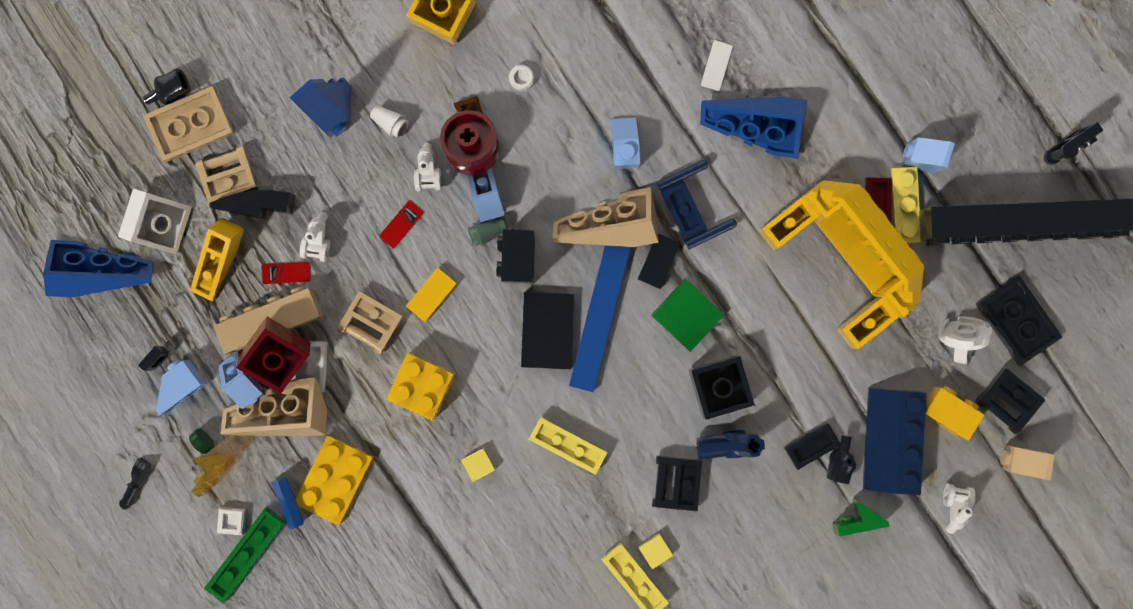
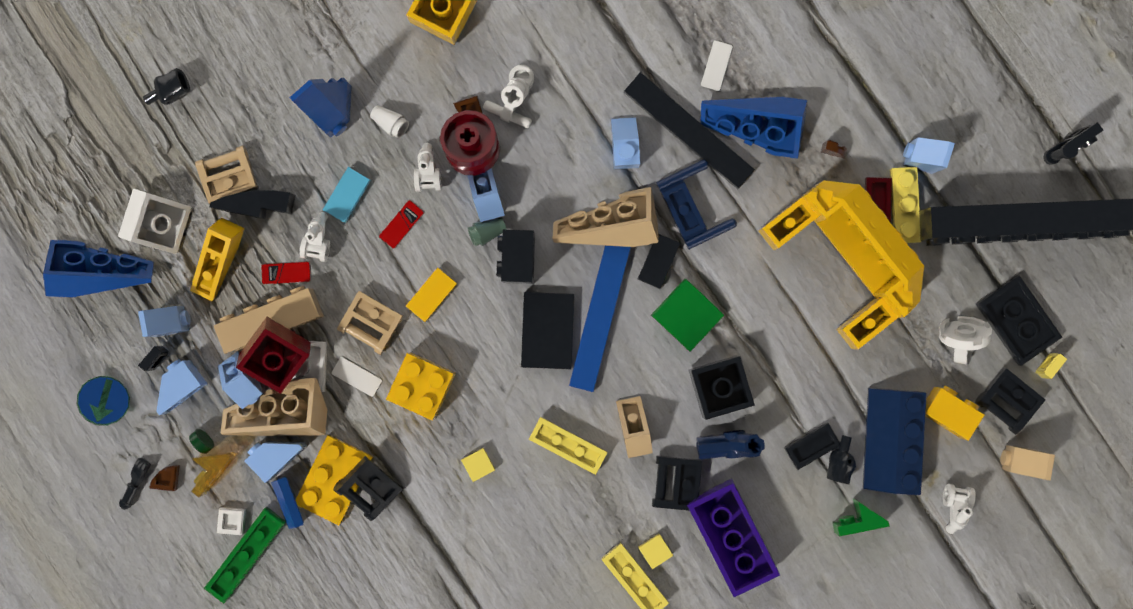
(103, 401): none -> blue piece
(164, 321): none -> light blue slope
(166, 479): none -> reddish brown tile
(188, 124): tan plate -> none
(272, 457): none -> light blue slope
(346, 195): none -> medium azure tile
(356, 376): none -> white sticker
(372, 481): none -> black plate
(511, 101): none -> white piece
(634, 427): none -> tan slope
(689, 130): none -> black tile
(733, 538): none -> dark purple slope
(833, 148): none -> reddish brown tile
(1051, 365): none -> light yellow tile

